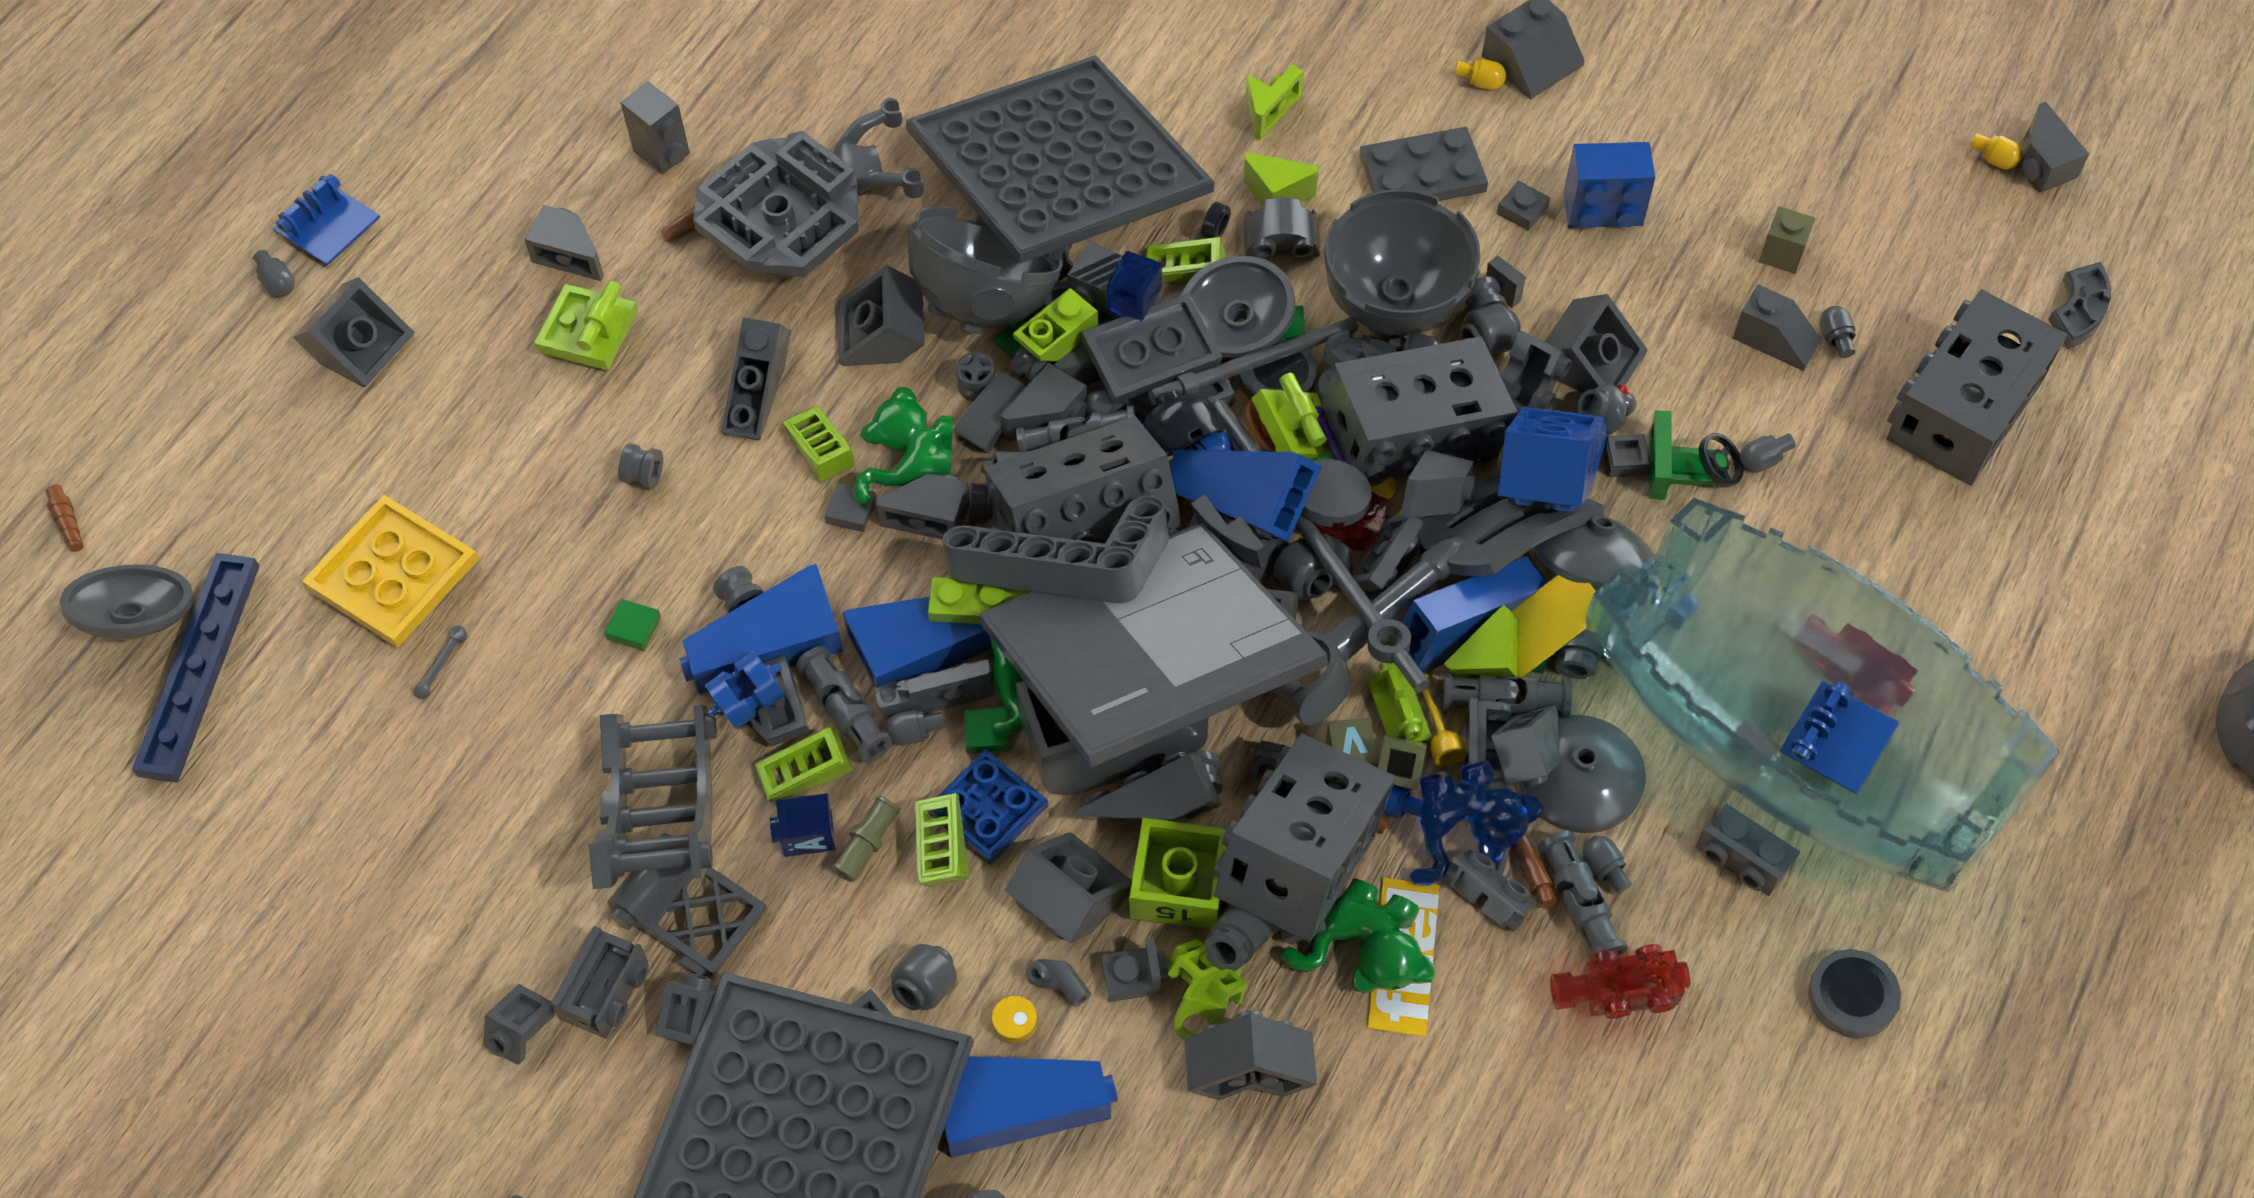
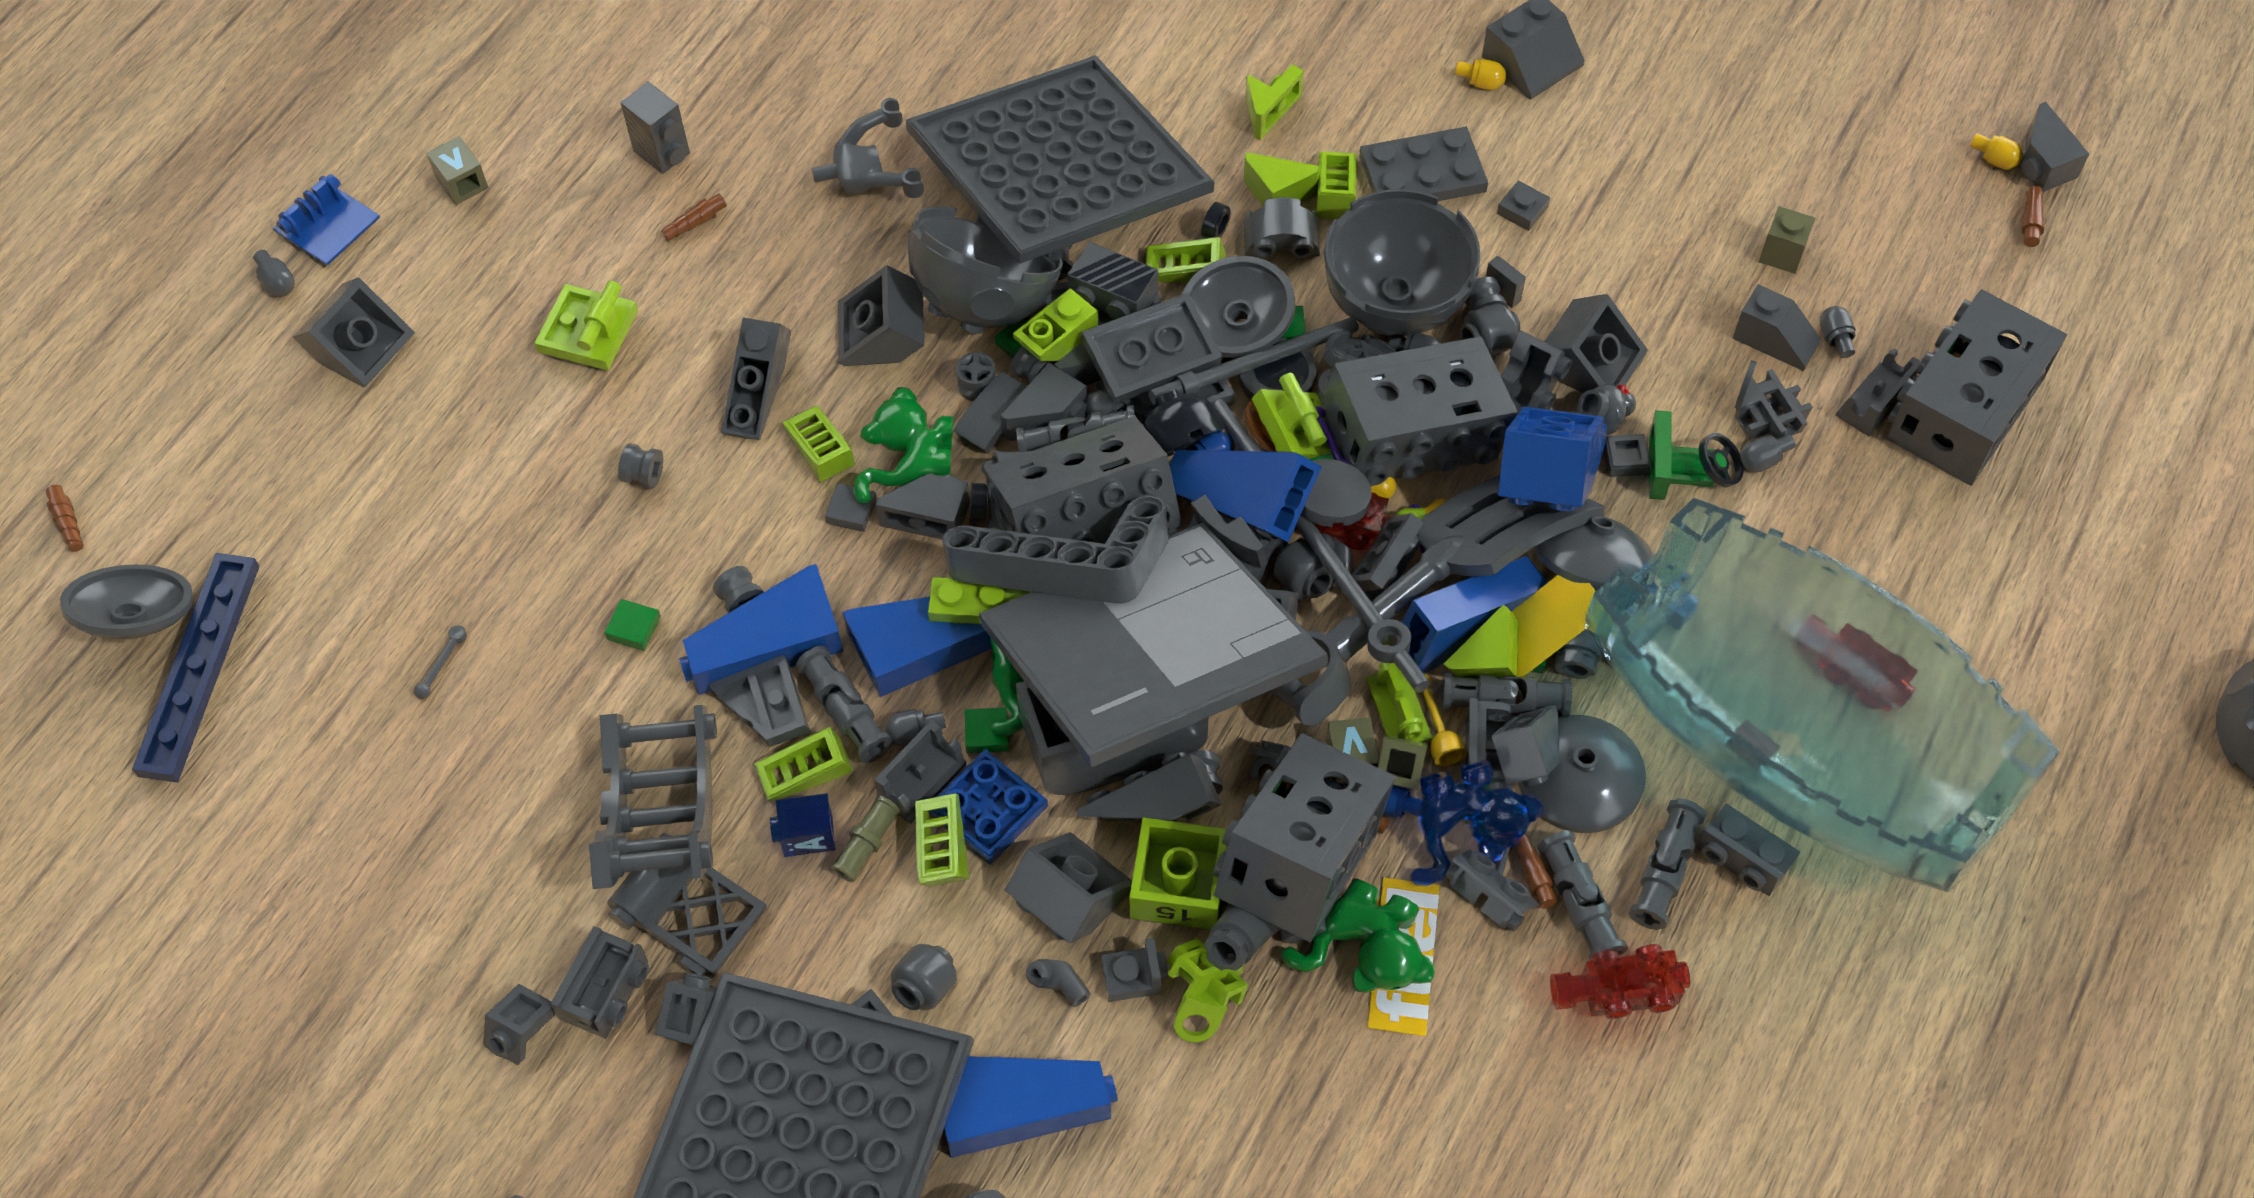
(390, 570): yellow plate -> none
(457, 170): none -> olive brick
(562, 243): slope -> none
(744, 690): blue wheel -> none
(780, 205): dark grey piece -> none
(920, 770): none -> dark grey hinge
(937, 690): dark grey hinge -> none
(1014, 1019): yellow tile -> none
(1134, 286): clear blue brick -> none
(1250, 1055): dark grey brick -> none
(1335, 187): none -> lime slope
(1438, 485): dark grey slope -> none
(1606, 862): dark grey cylinder -> none
(1609, 184): blue brick -> none
(1667, 864): none -> dark grey piece
(1765, 412): none -> dark grey piece
(1839, 736): blue hinge -> none
(1854, 993): tile -> none
(1877, 394): none -> dark grey hinge
(2033, 217): none -> dark orange animal
(2086, 303): dark grey tile -> none

